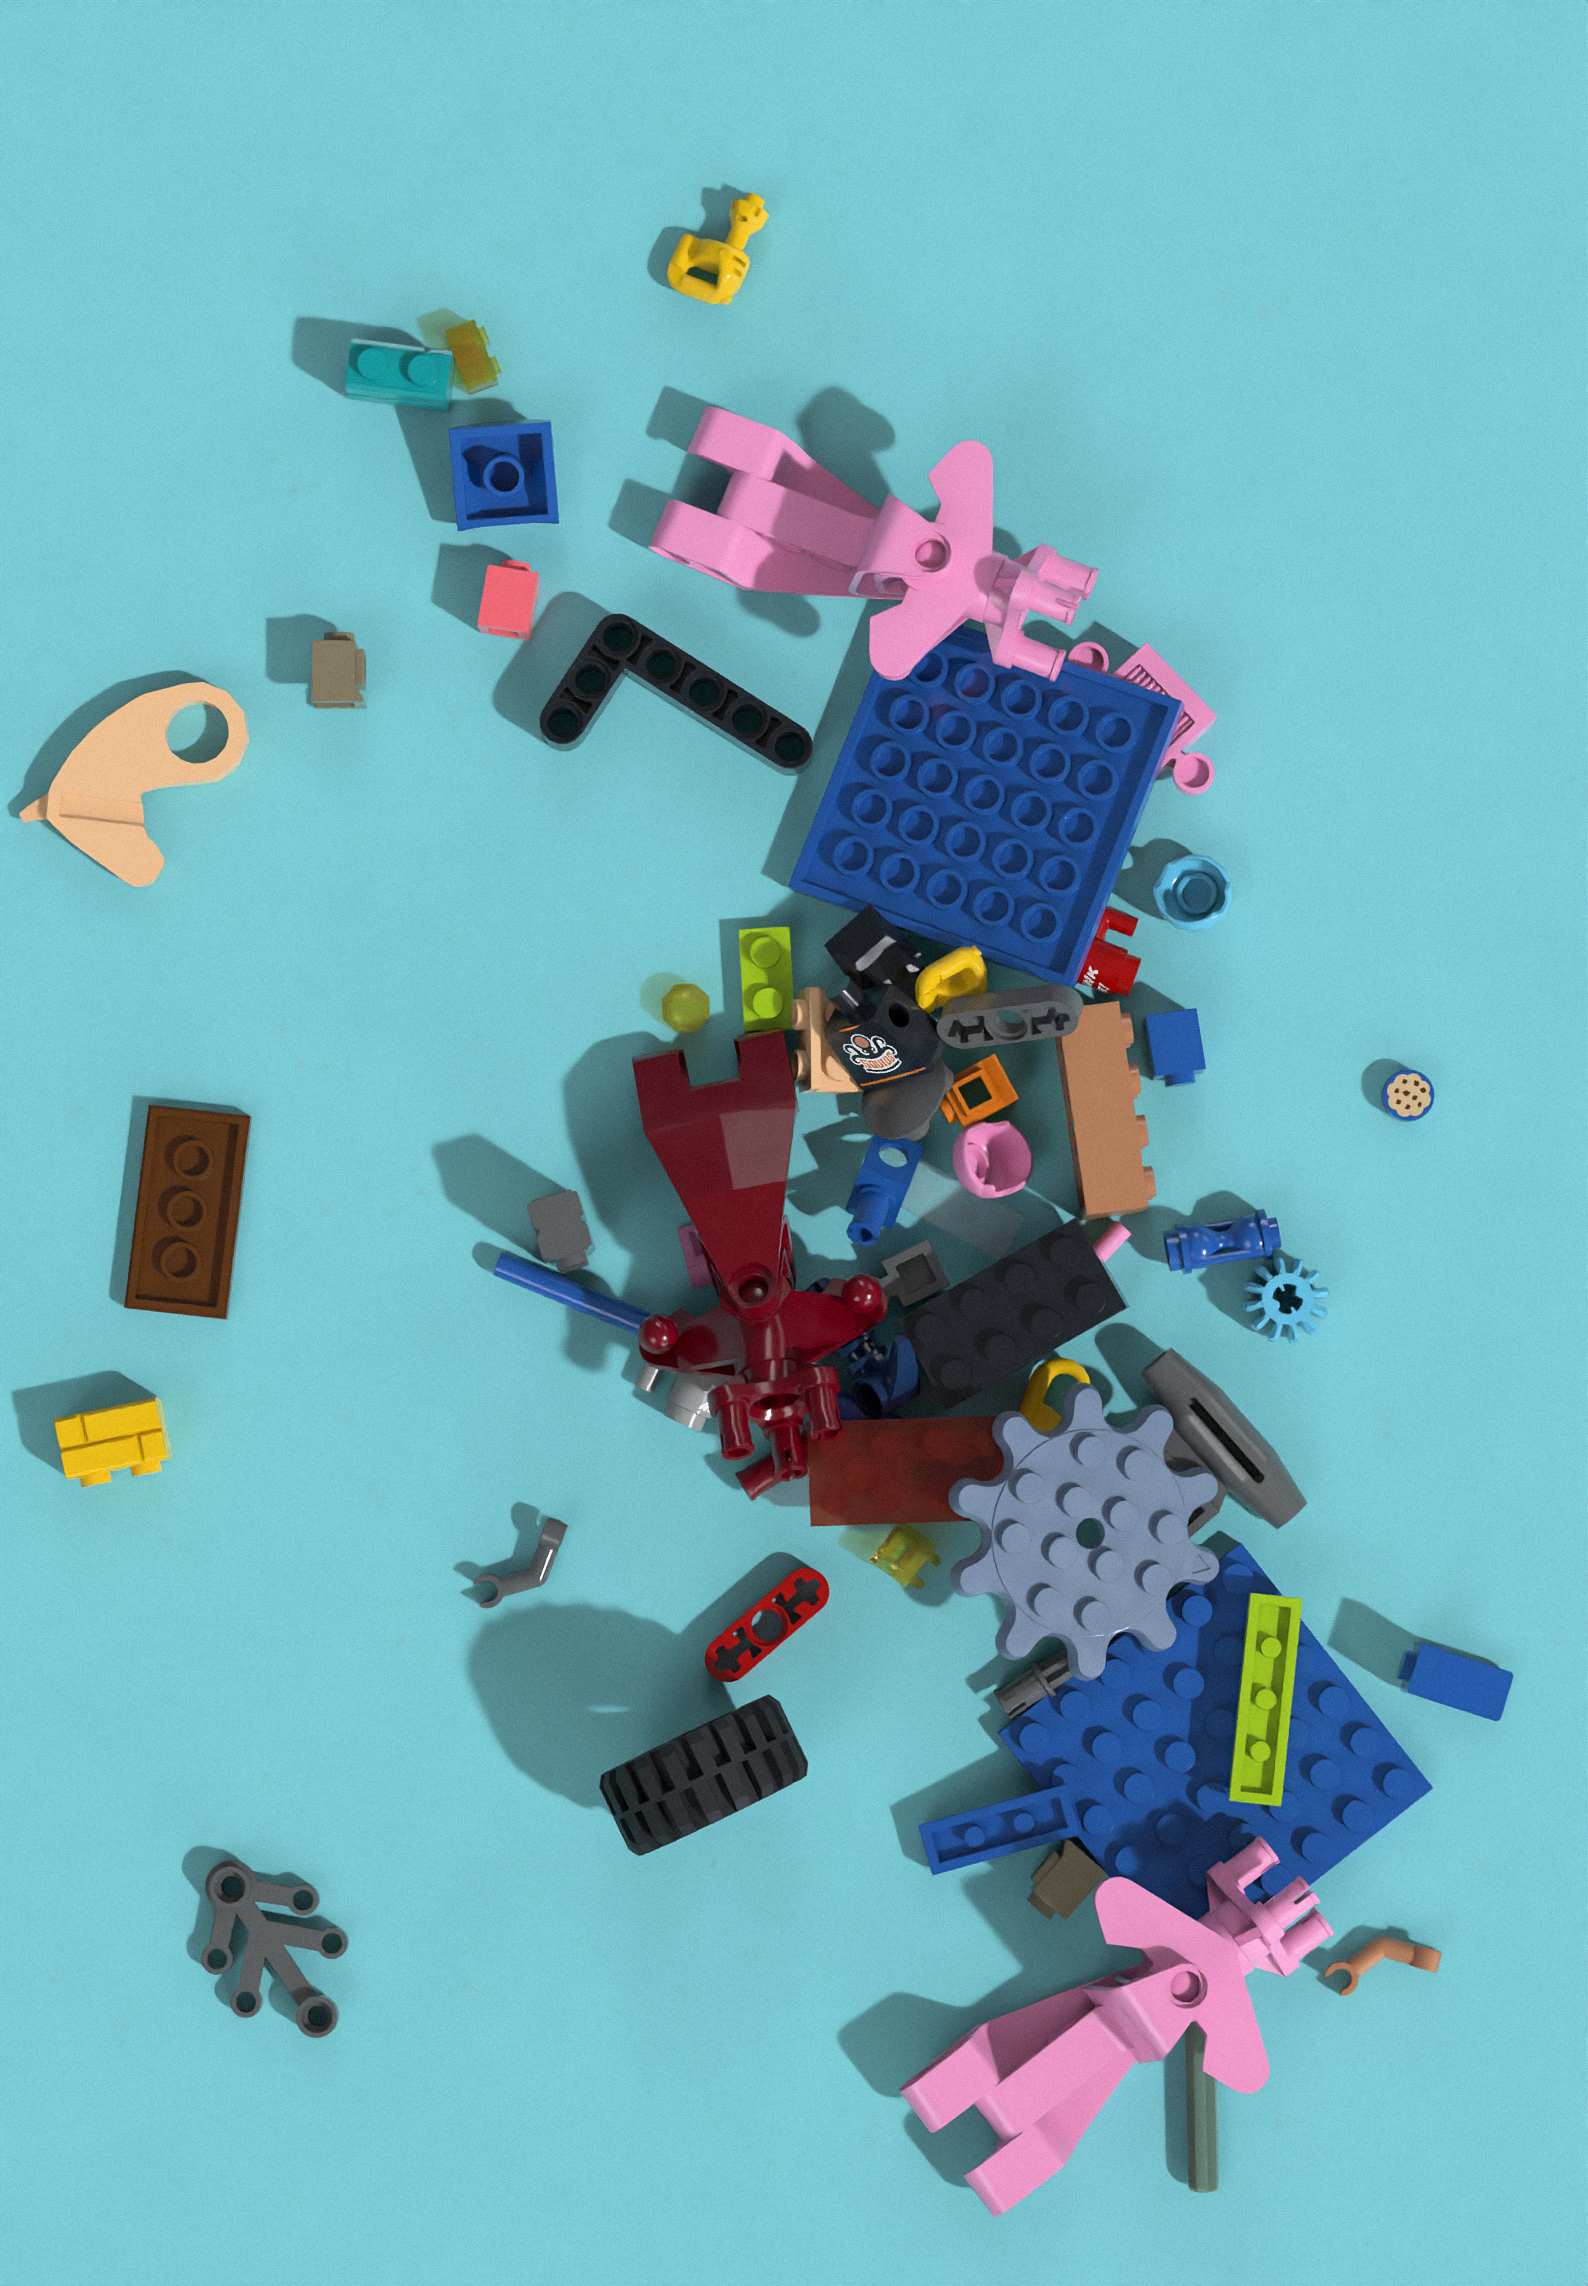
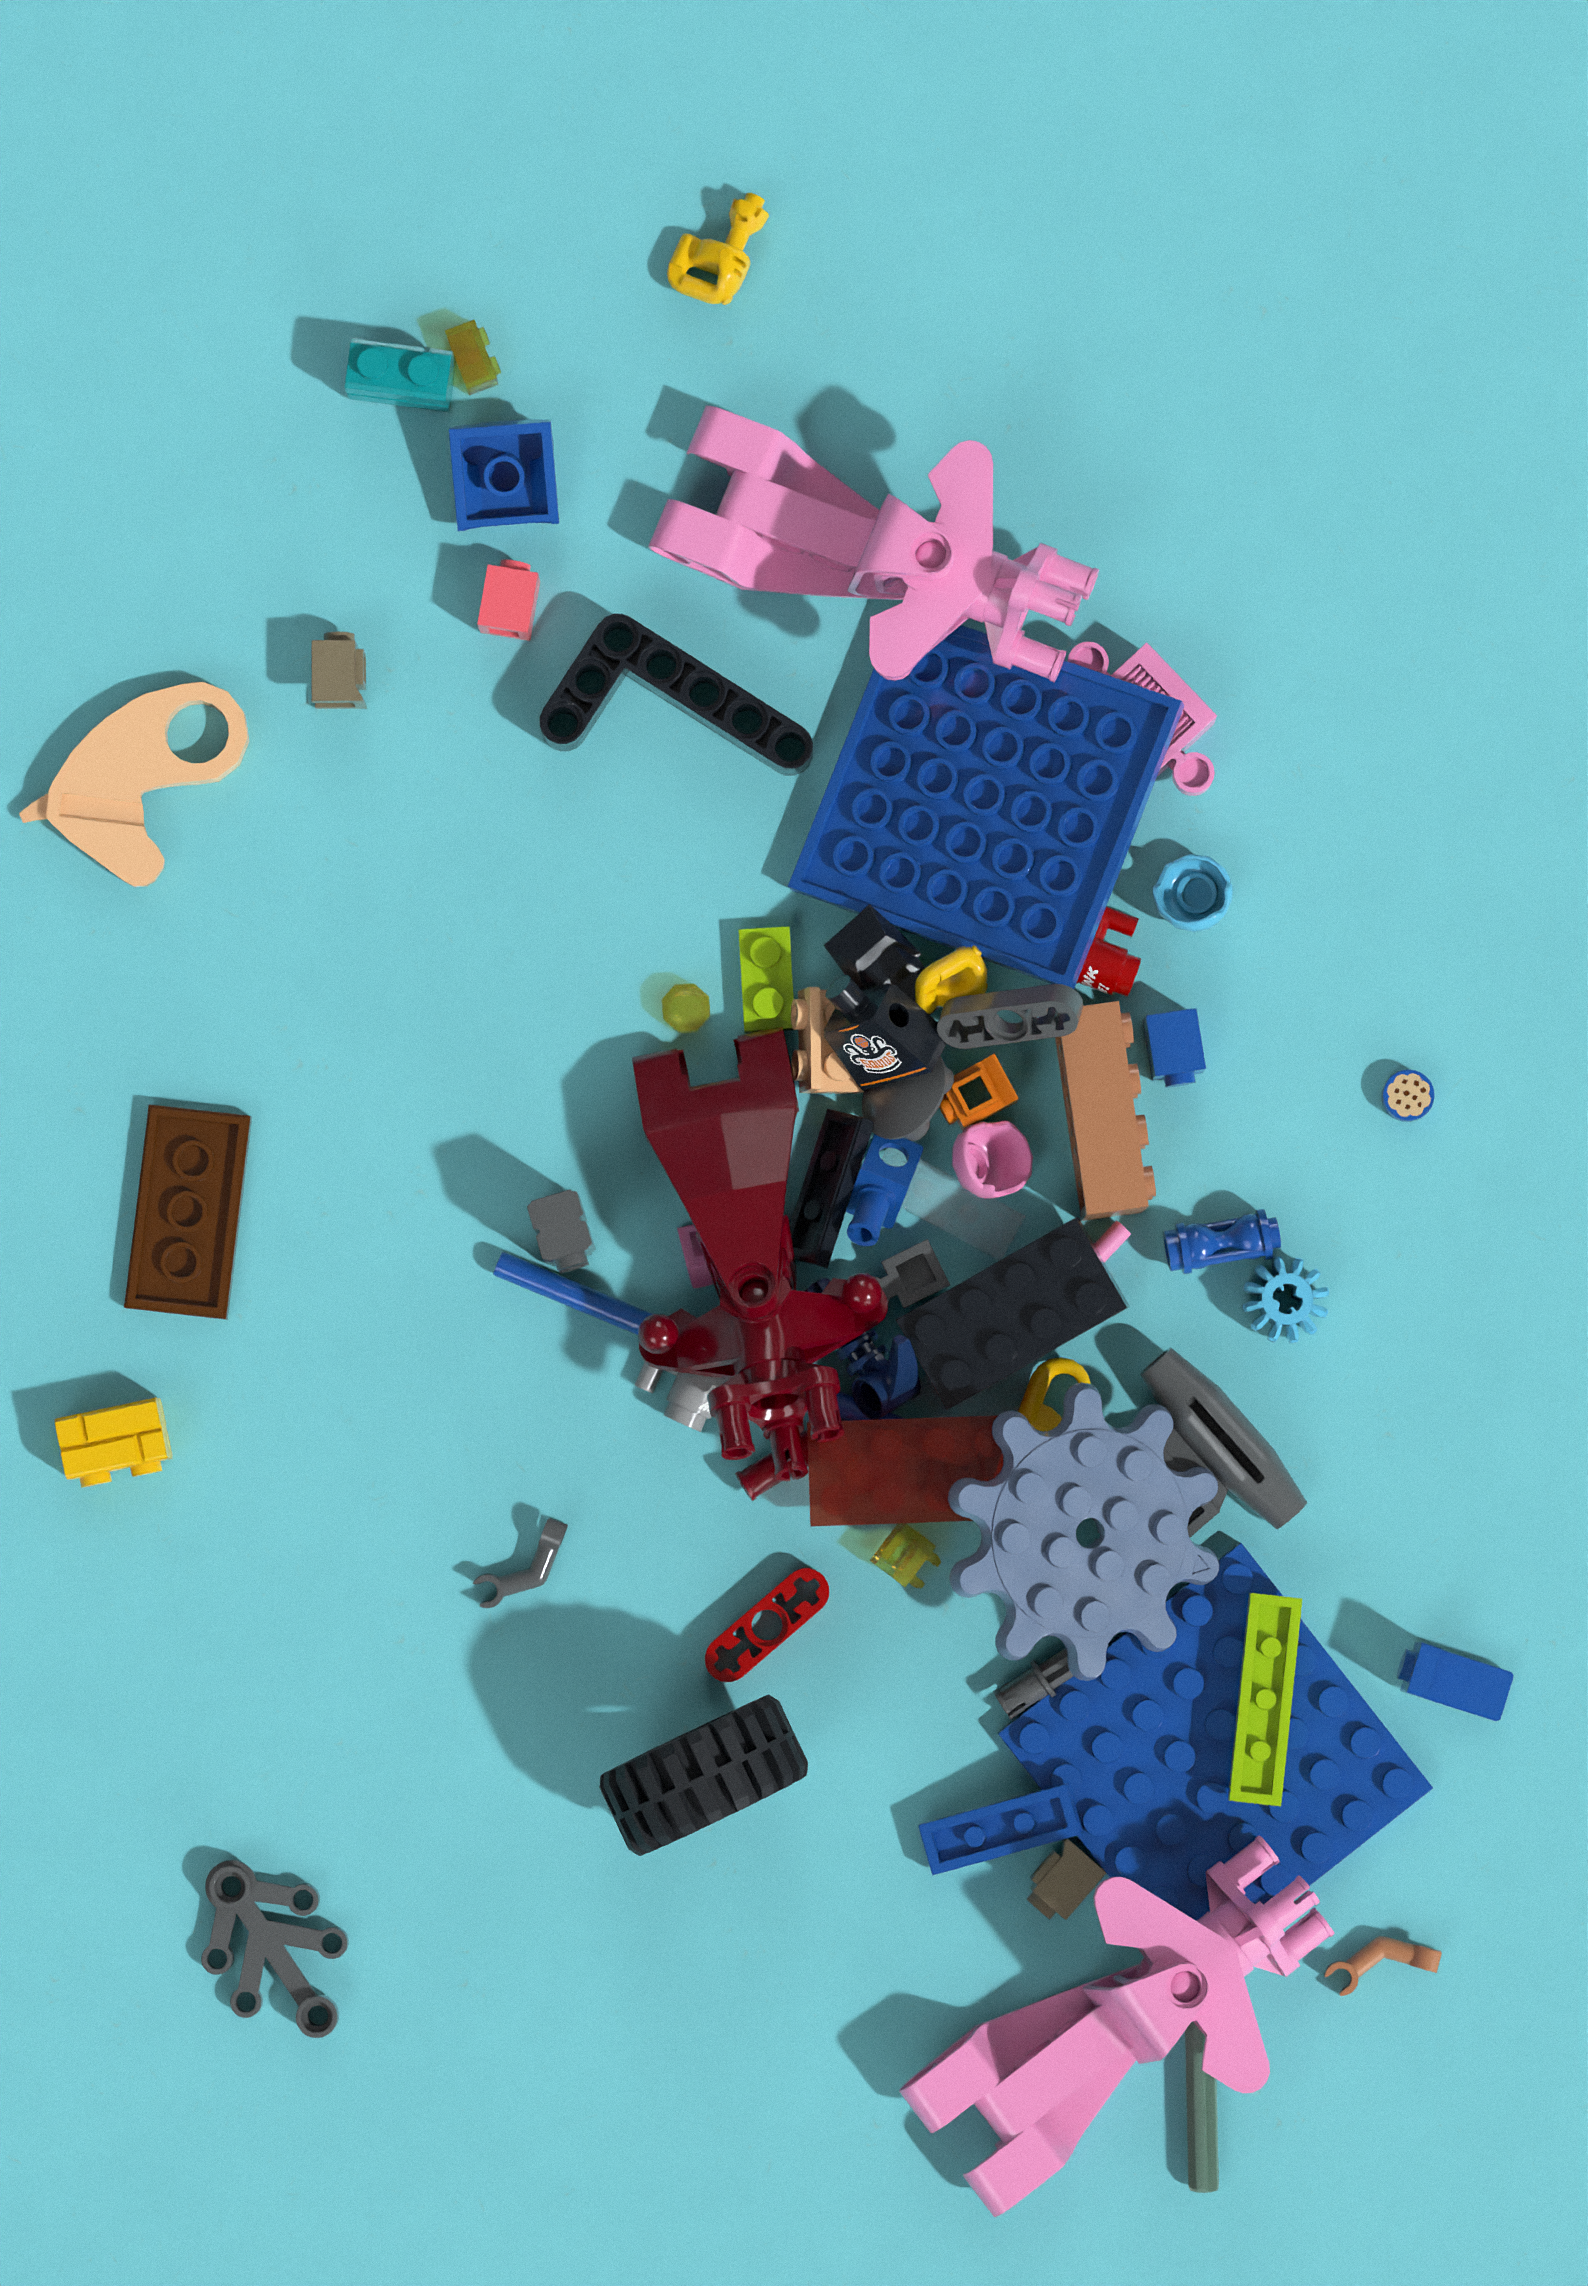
(828, 1186): none -> black tile

